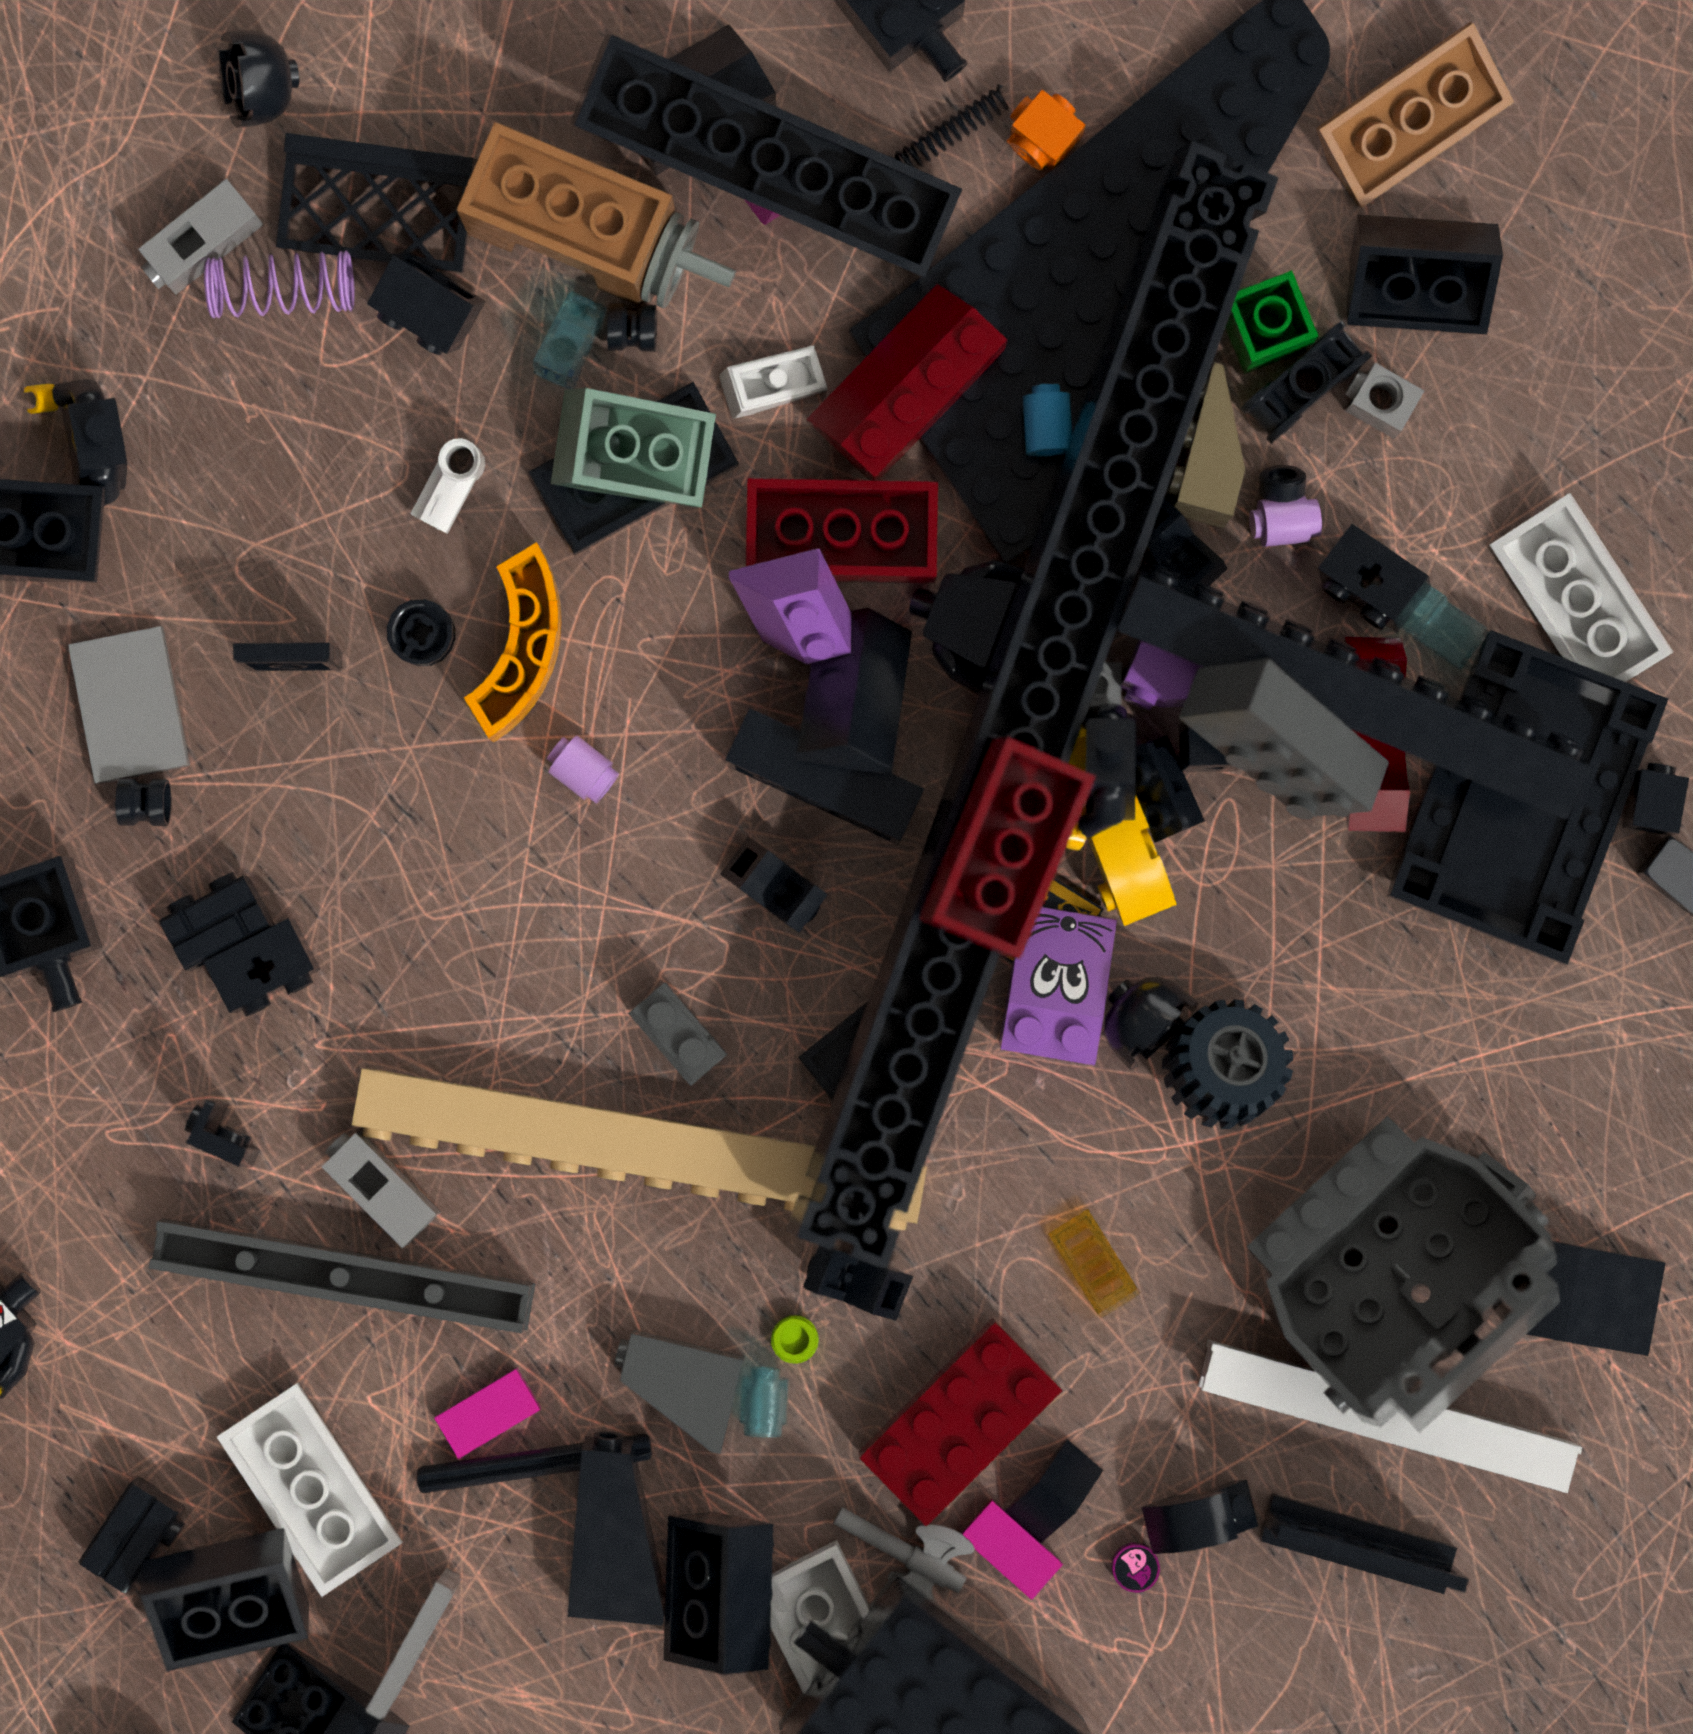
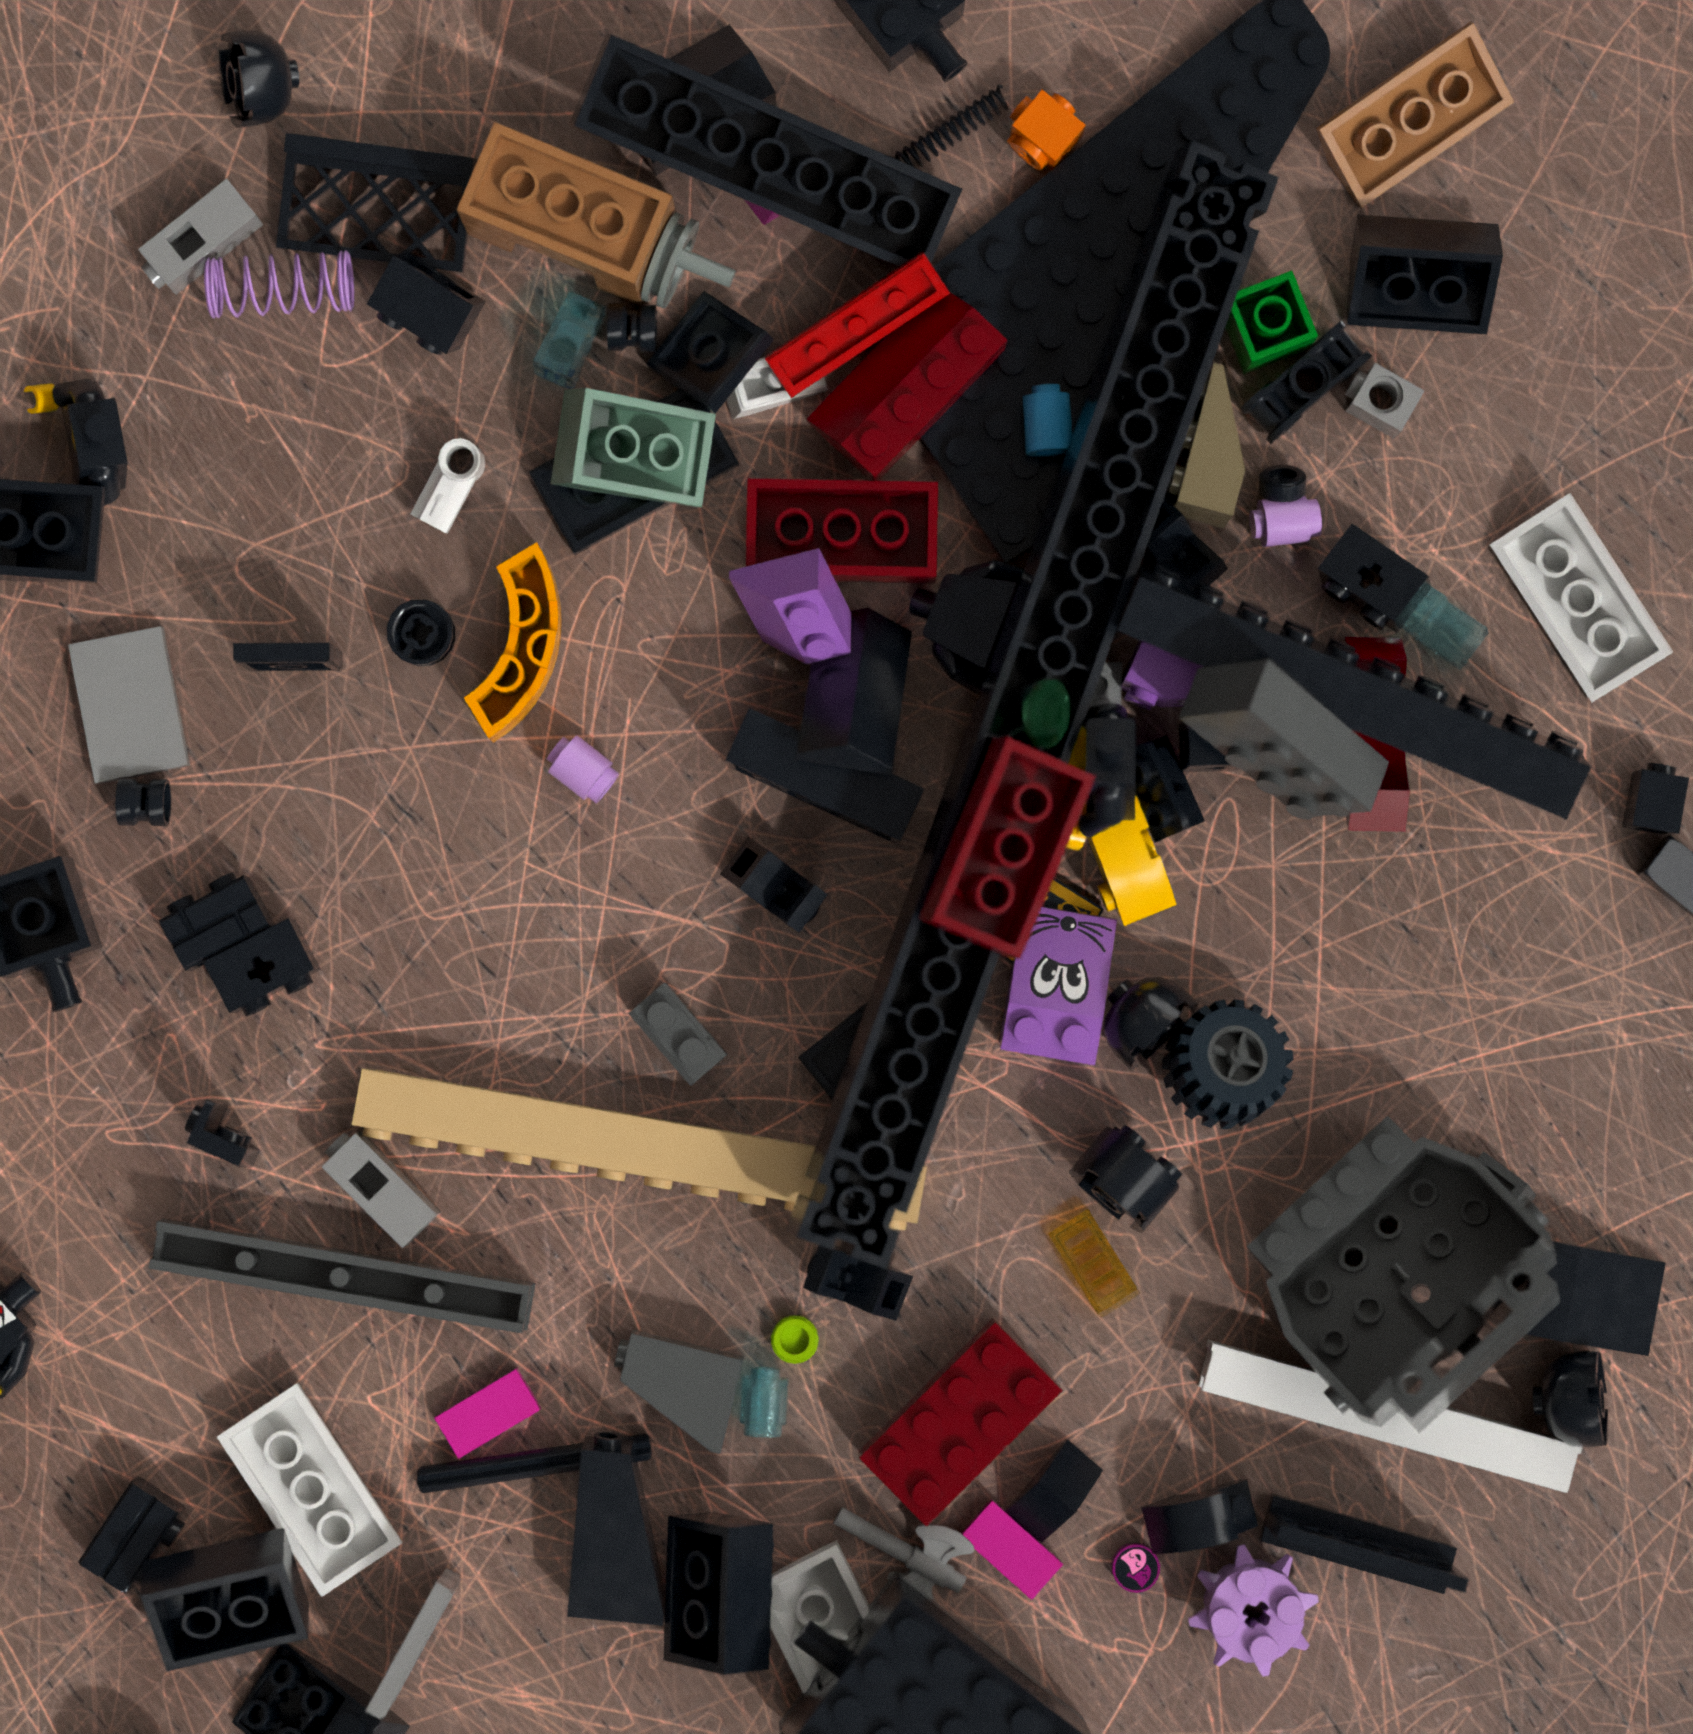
(709, 352): none -> black tile
(857, 324): none -> red tile
(1046, 713): none -> clear green piece
(1126, 1177): none -> black brick
(1245, 1583): none -> lavender brick
(1504, 861): black slope -> none
(1574, 1399): none -> black cylinder

